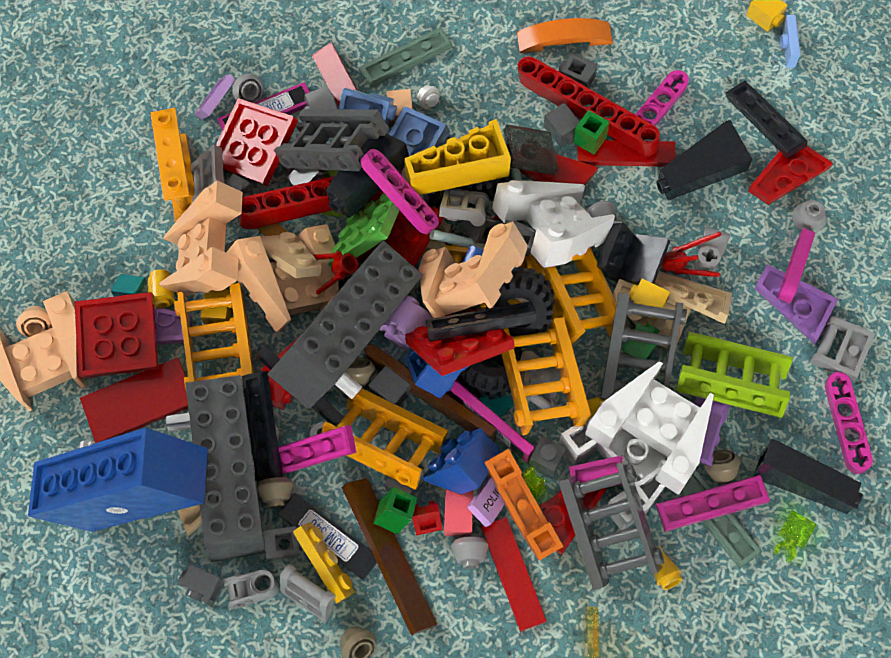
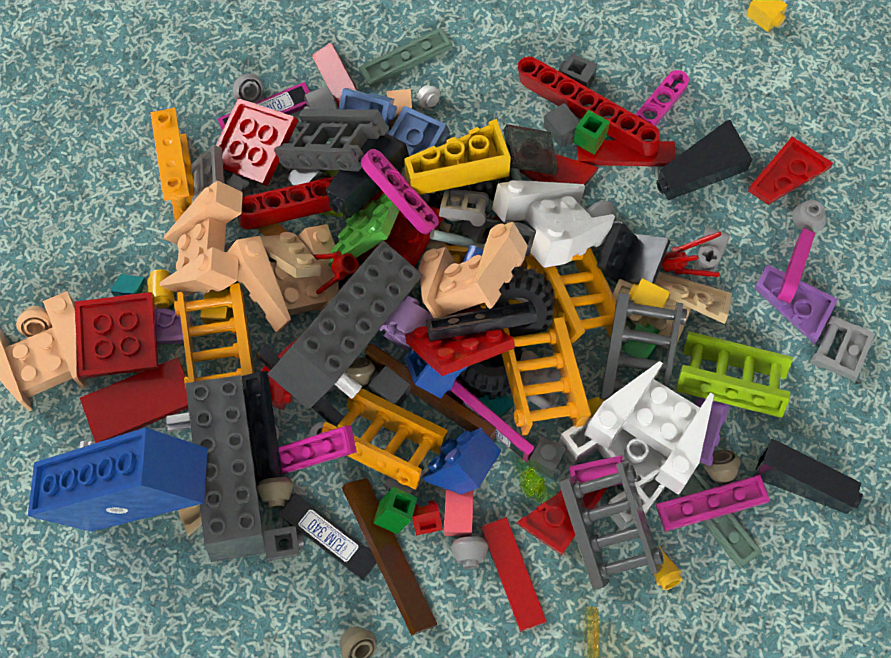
(201, 584): dark grey brick -> none
(214, 96): lavender tile -> none
(245, 590): light grey piece -> none
(306, 593): light grey plate -> none
(324, 561): yellow plate -> none
(486, 503): lavender tile -> none
(522, 505): orange slope -> none
(564, 32): orange slope -> none
(766, 119): black tile -> none
(790, 41): light blue plate -> none
(795, 532): clear neon green plate -> none
(851, 422): dark pink beam -> none

